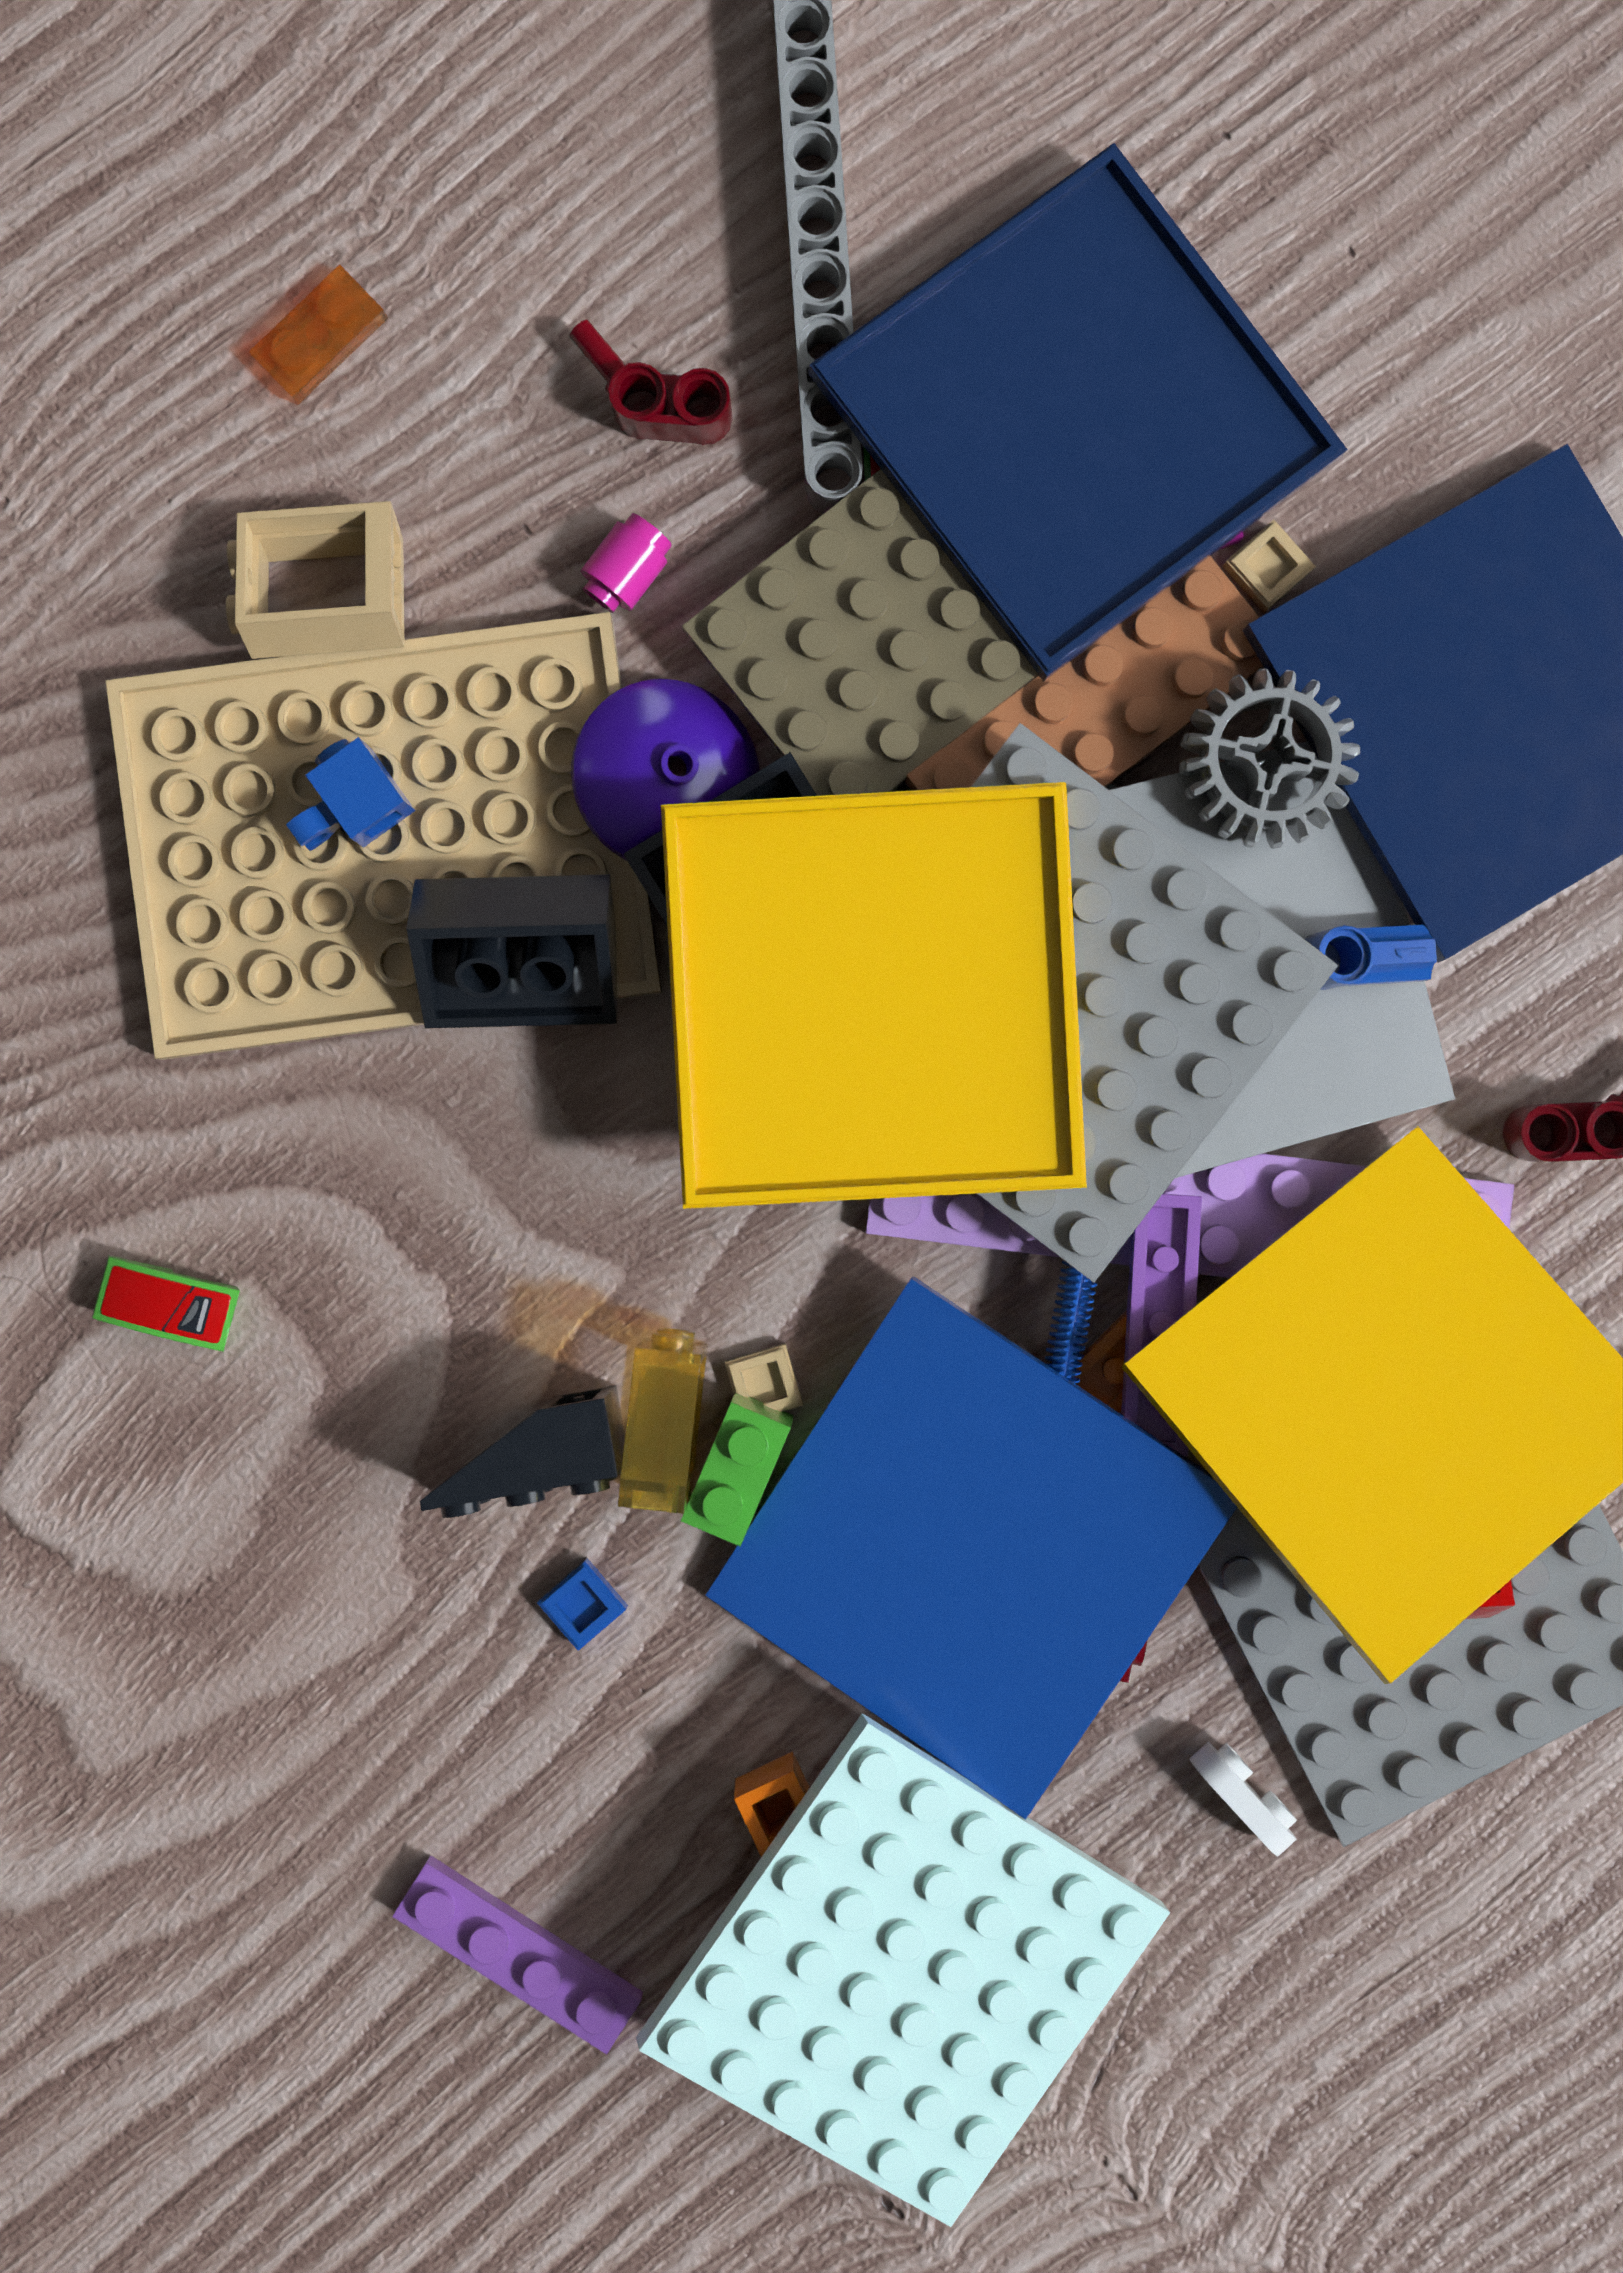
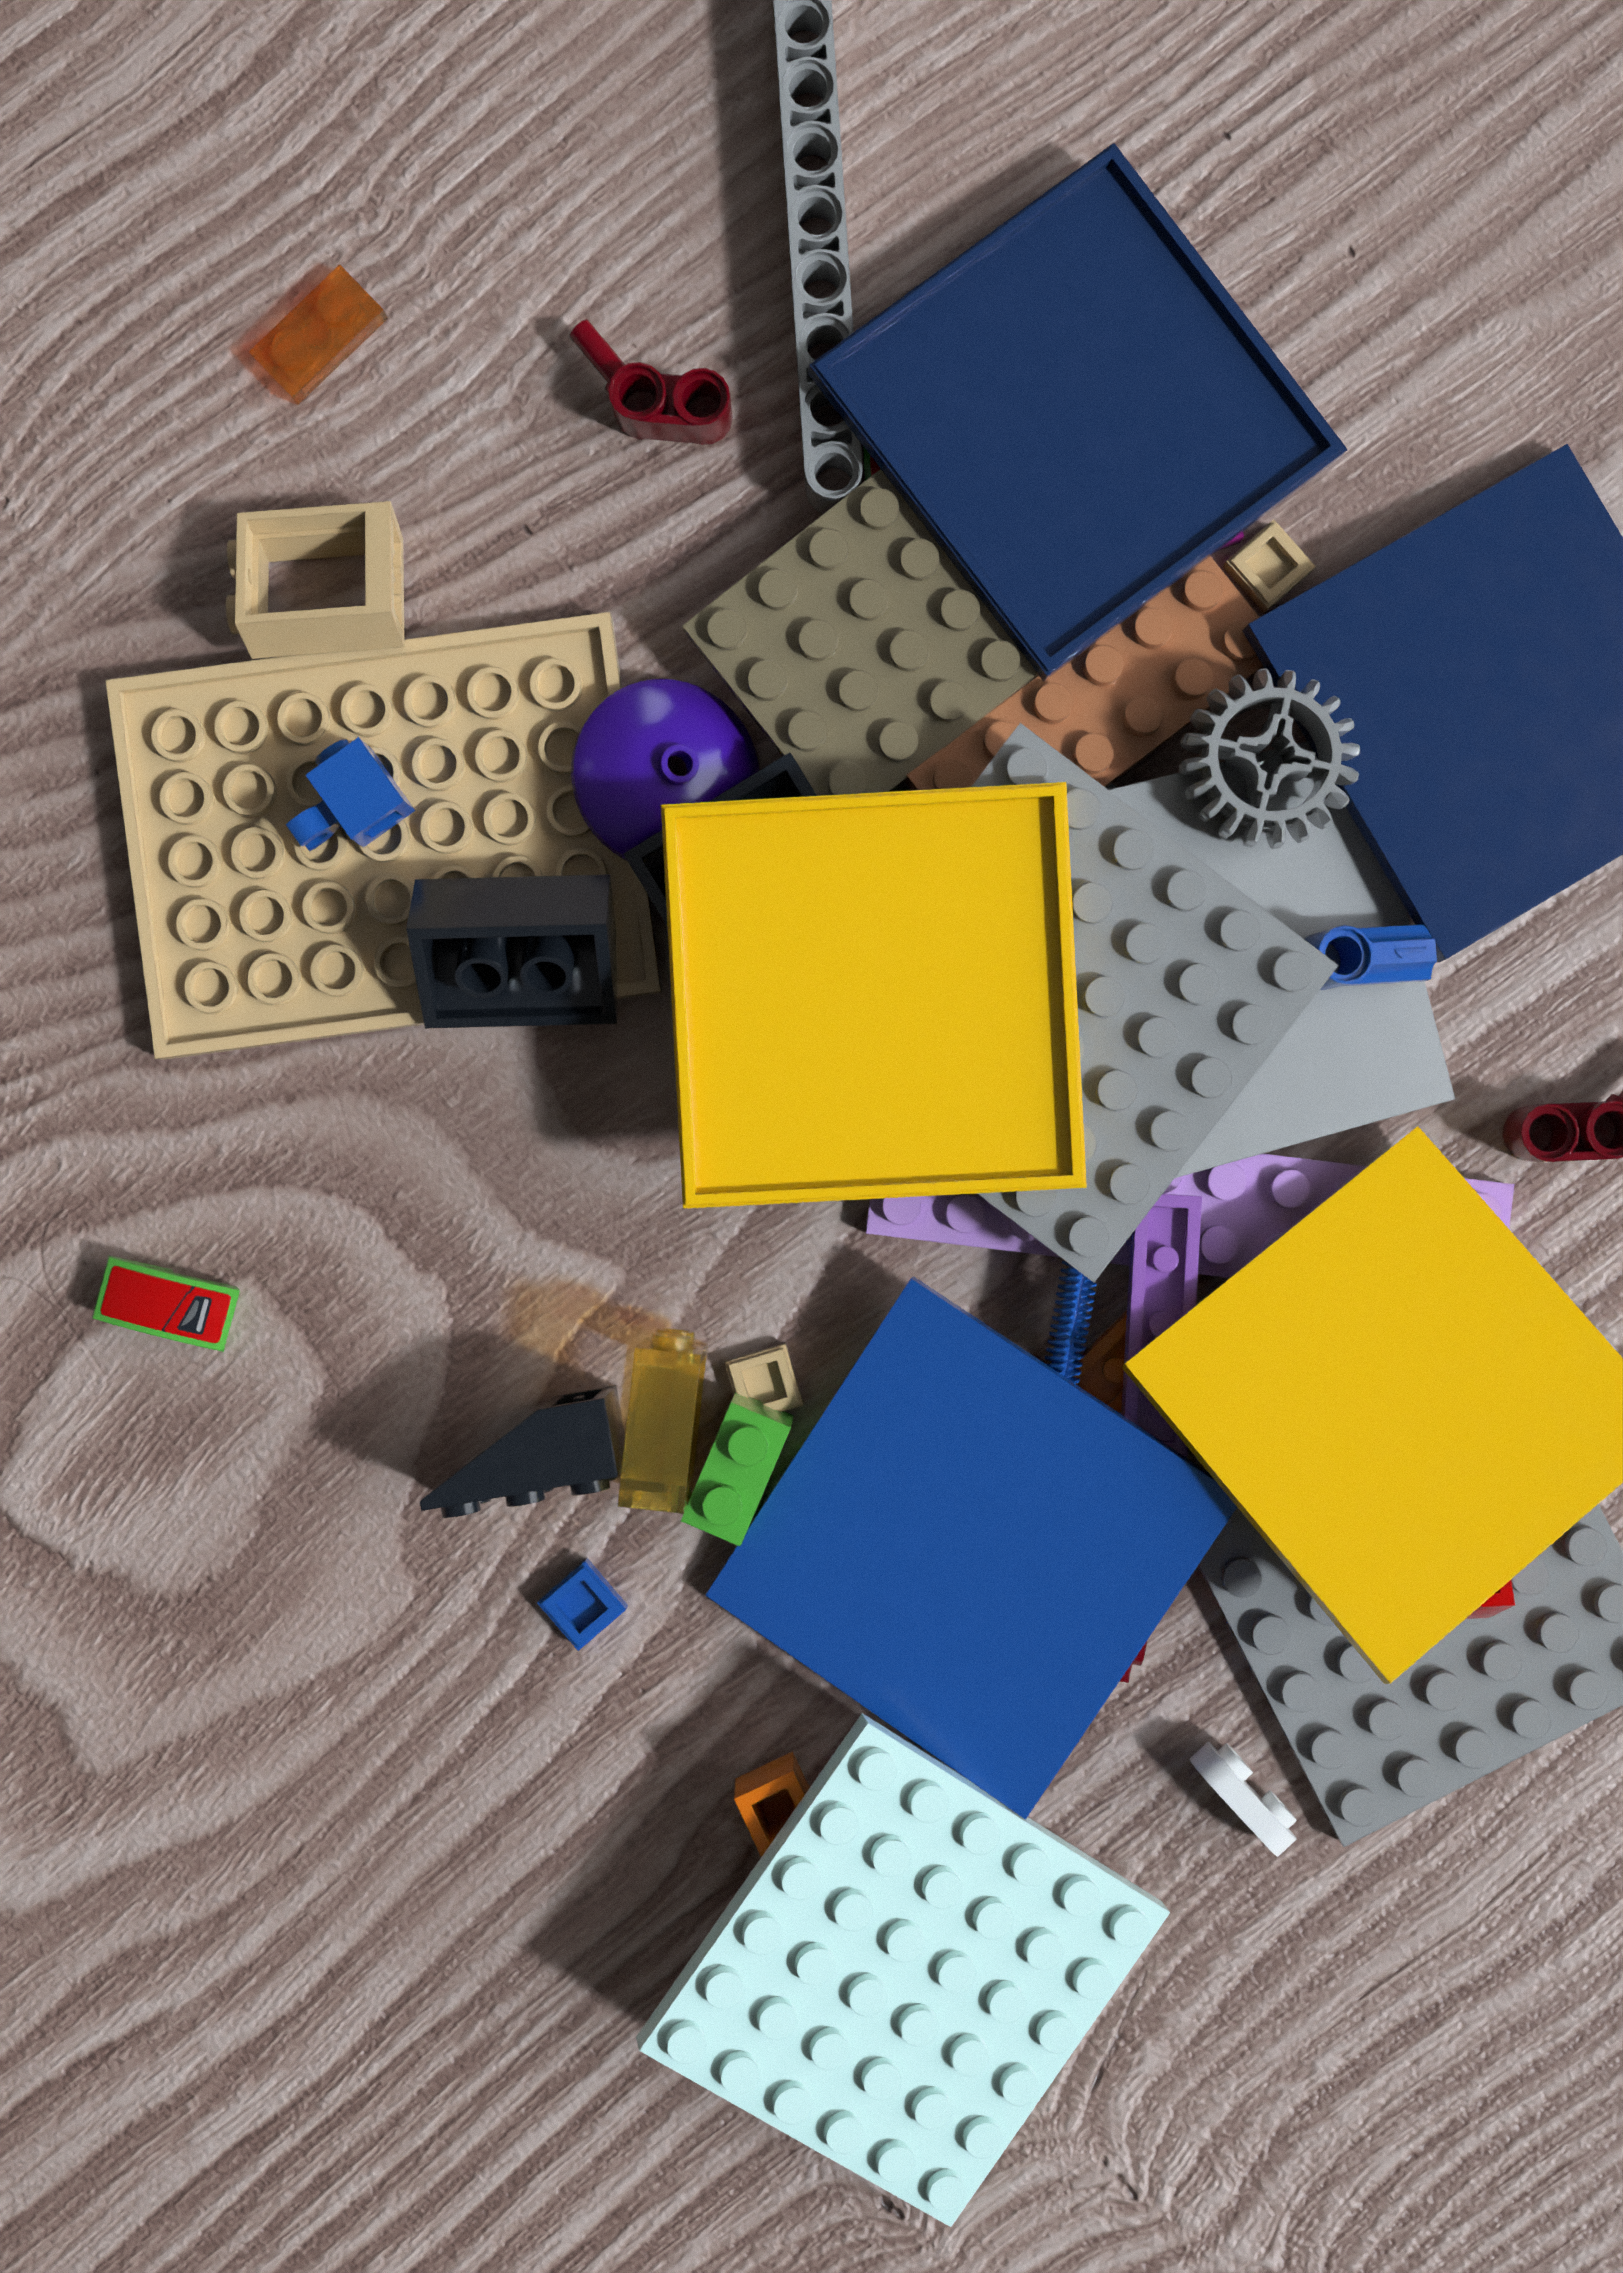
(518, 1954): medium lavender plate -> none
(625, 564): dark pink brick -> none

